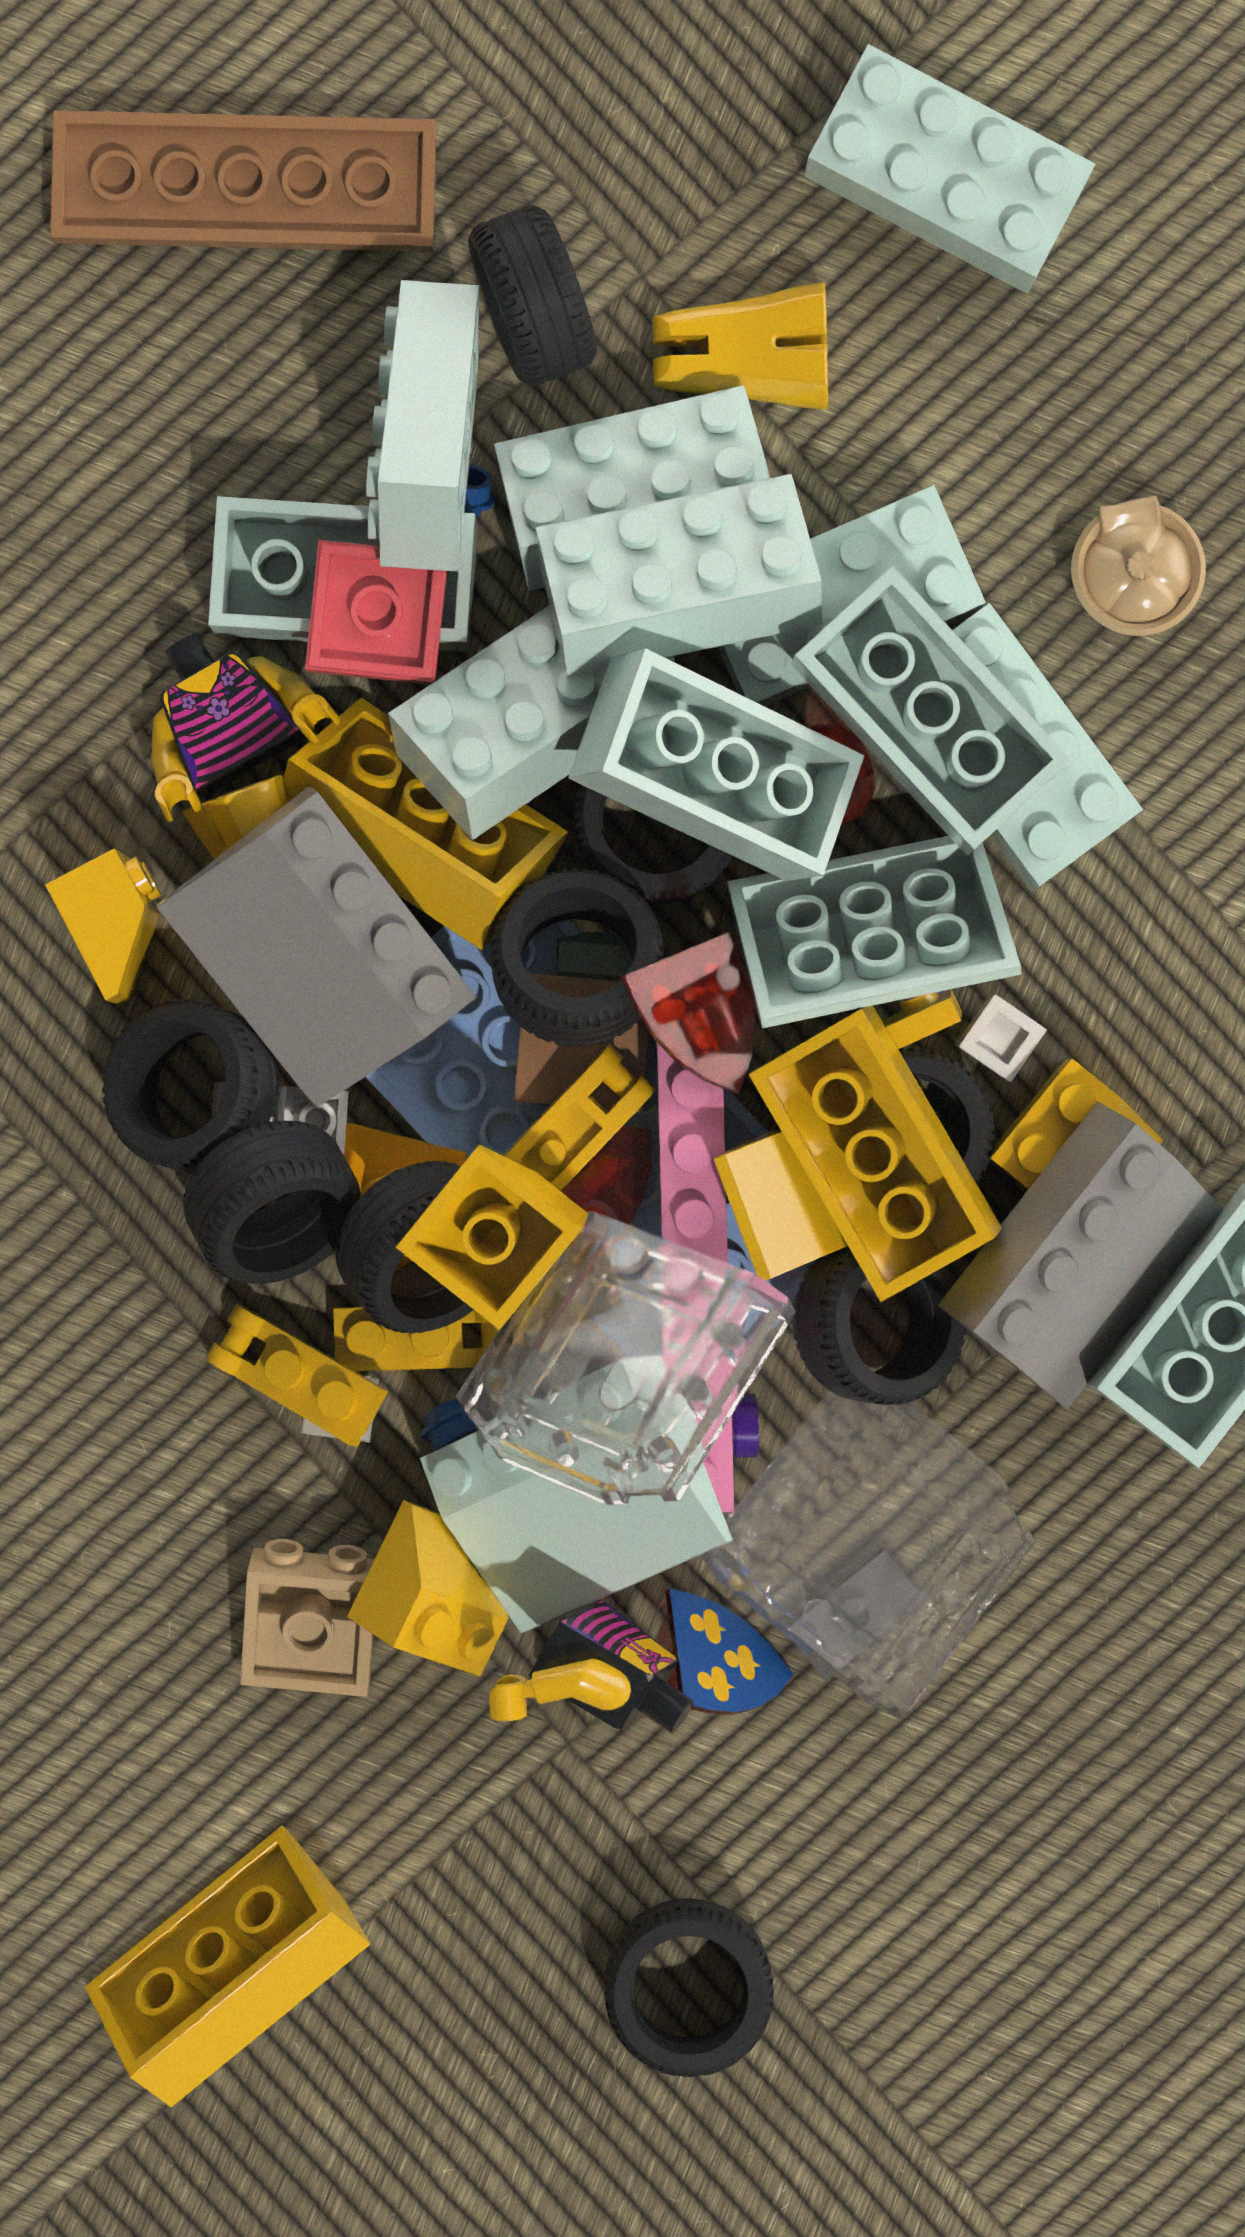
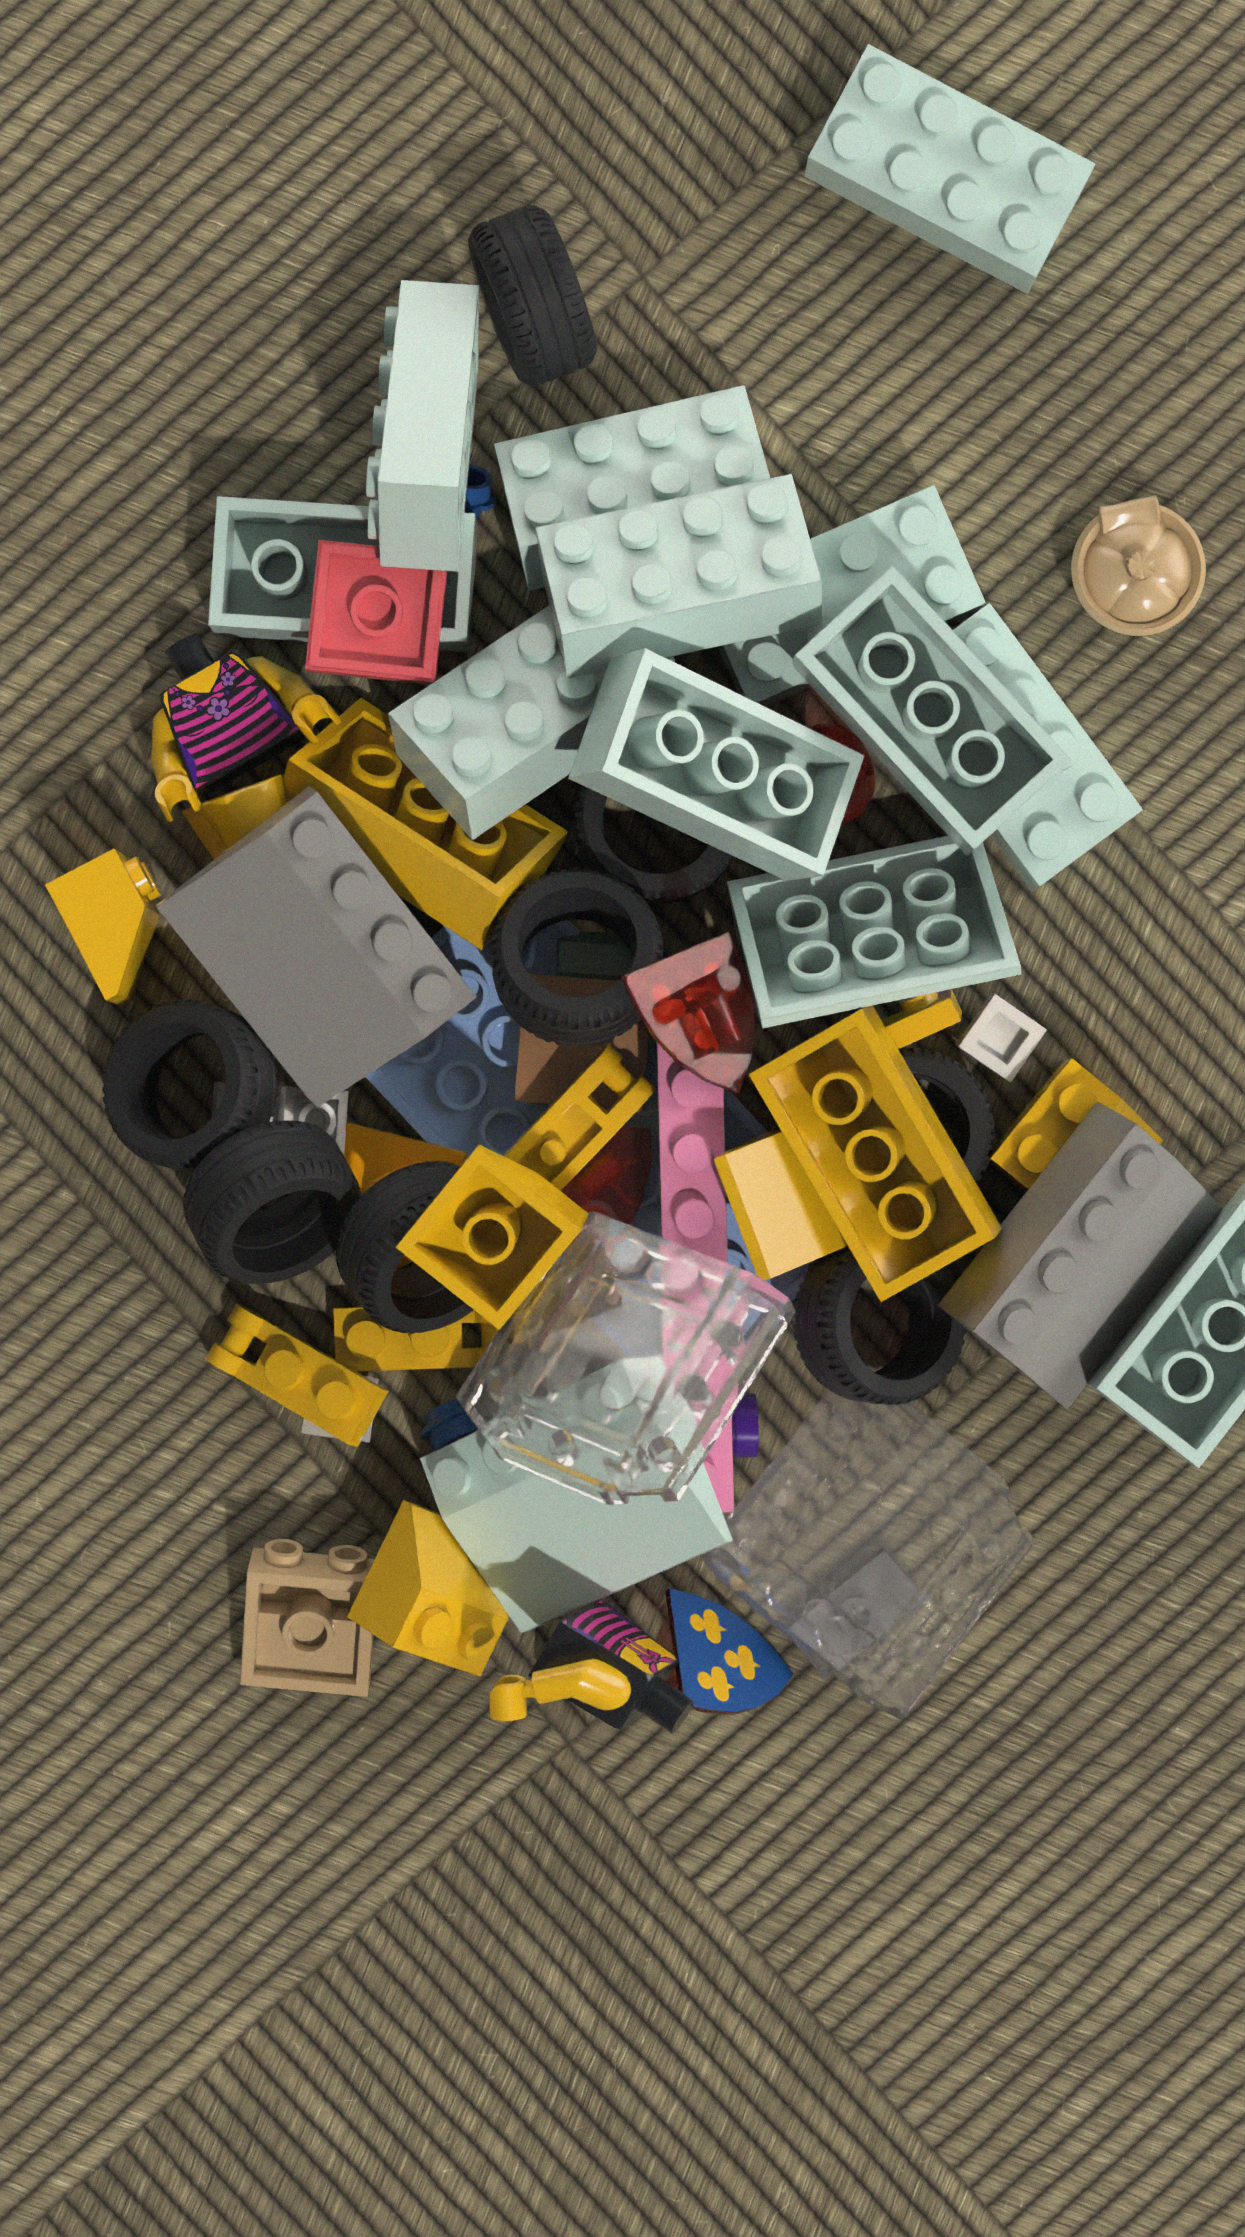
(225, 1967): yellow slope -> none
(243, 181): medium nougat plate -> none
(702, 2053): black tyre -> none
(761, 342): yellow piece -> none

